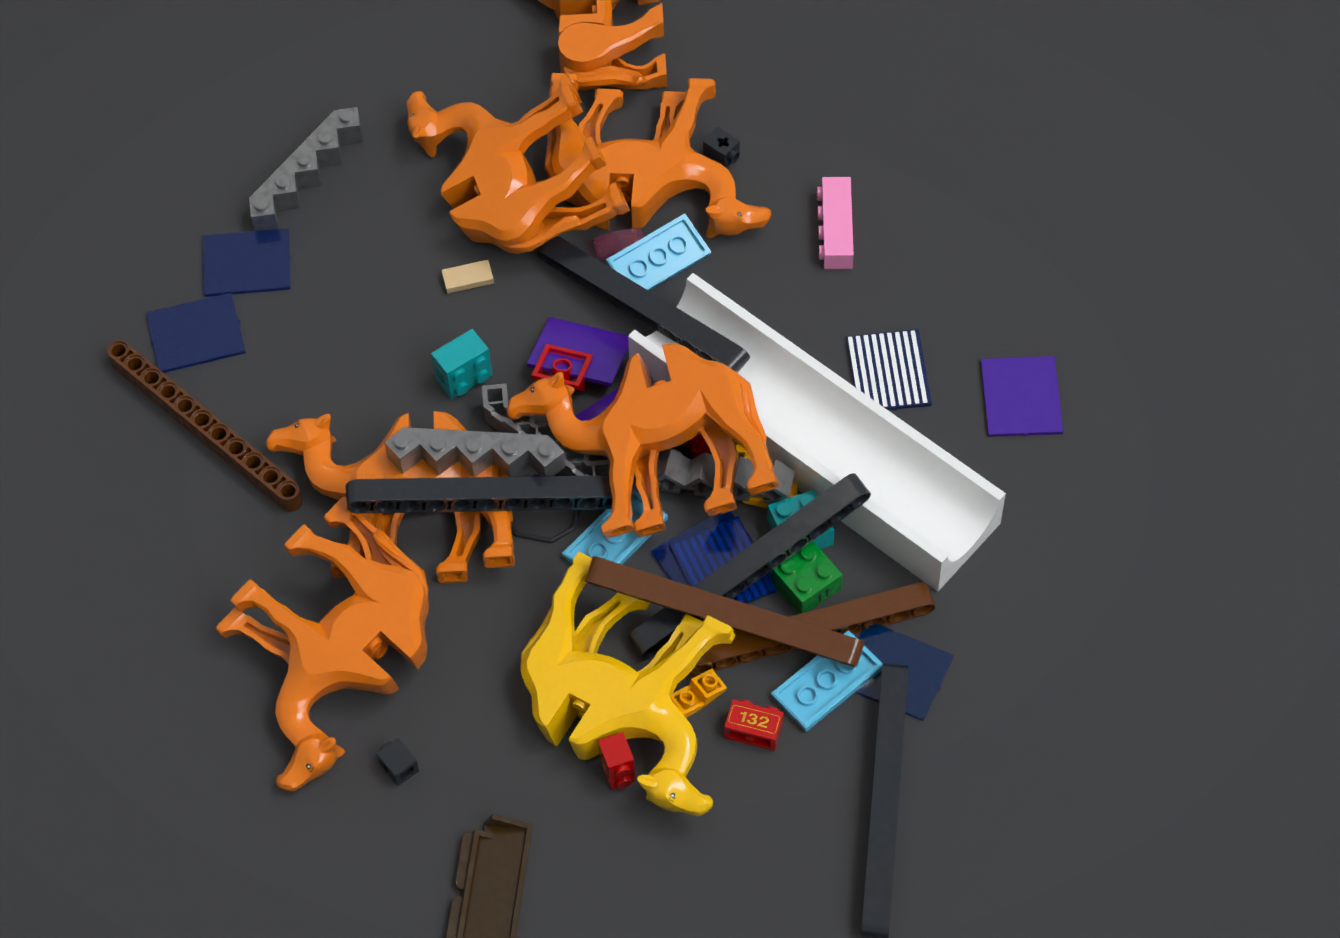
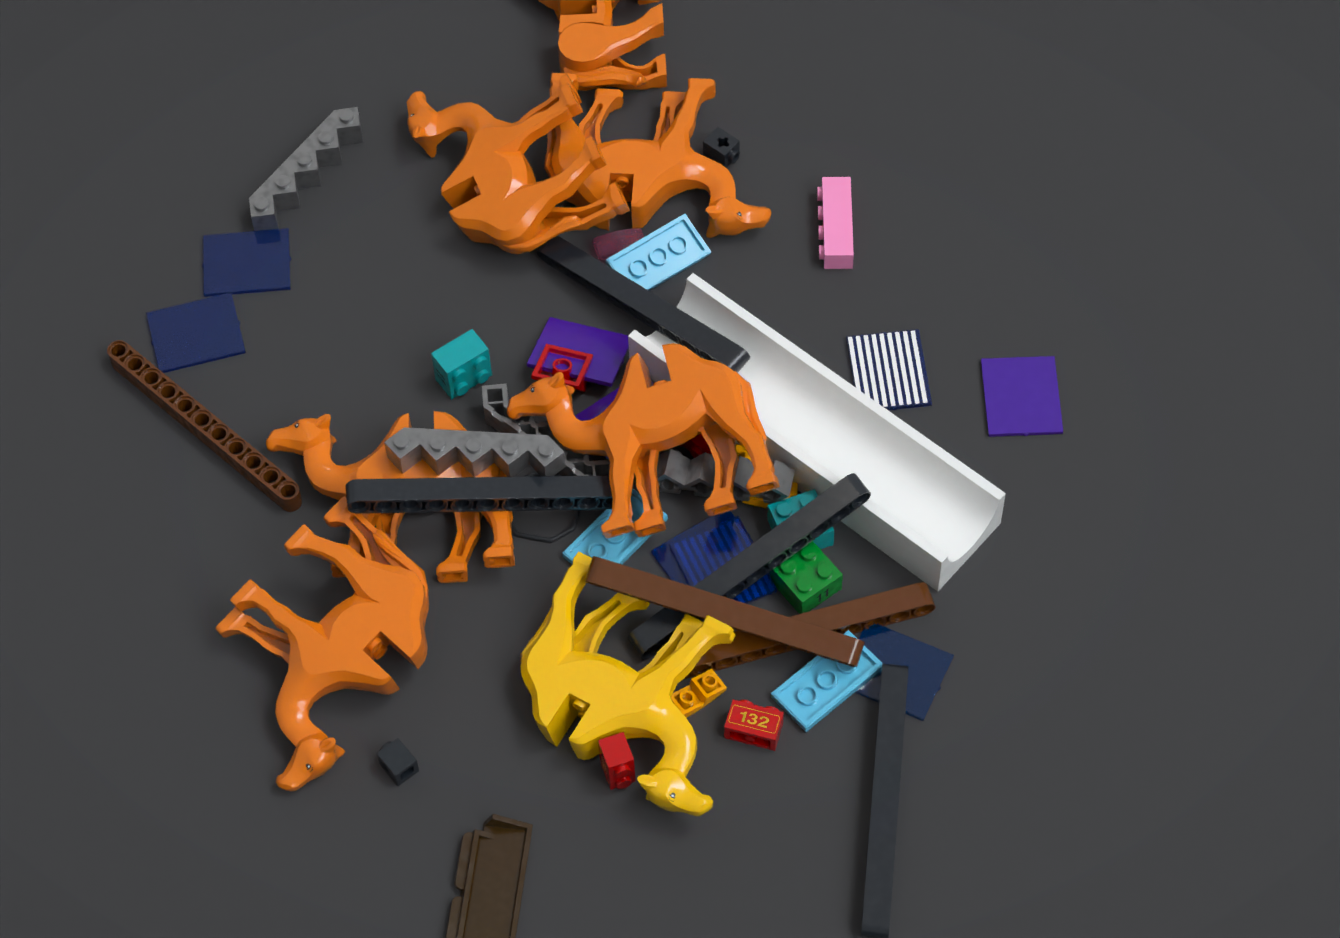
(467, 276): tan tile -> none

